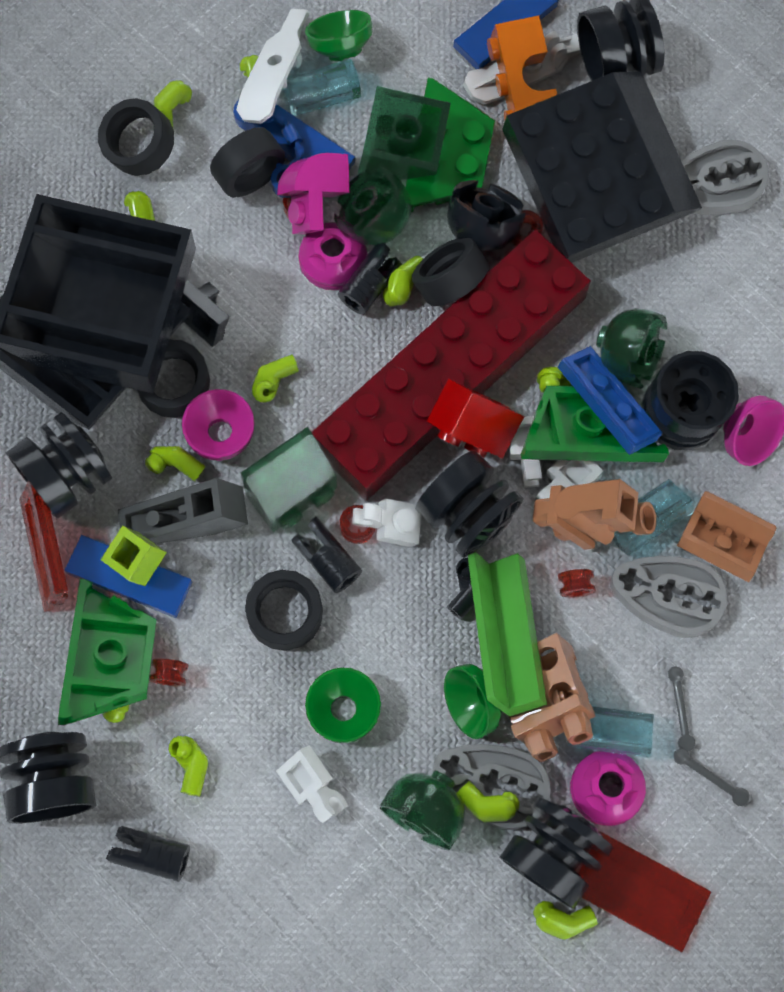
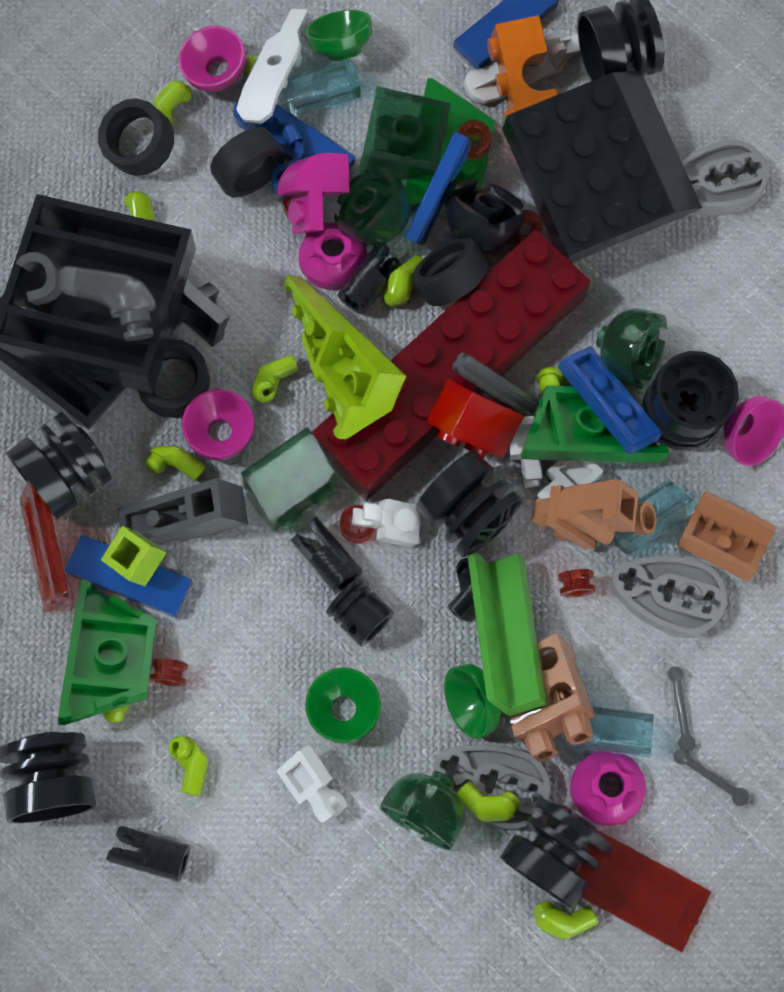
(119, 292): none -> piece
(204, 49): none -> dark pink piece
(277, 580): black tyre -> none
(354, 372): none -> lime wedge
(360, 612): none -> black piece
(439, 189): none -> blue tile
(480, 128): none -> clear red bush
(495, 385): none -> dark grey axle

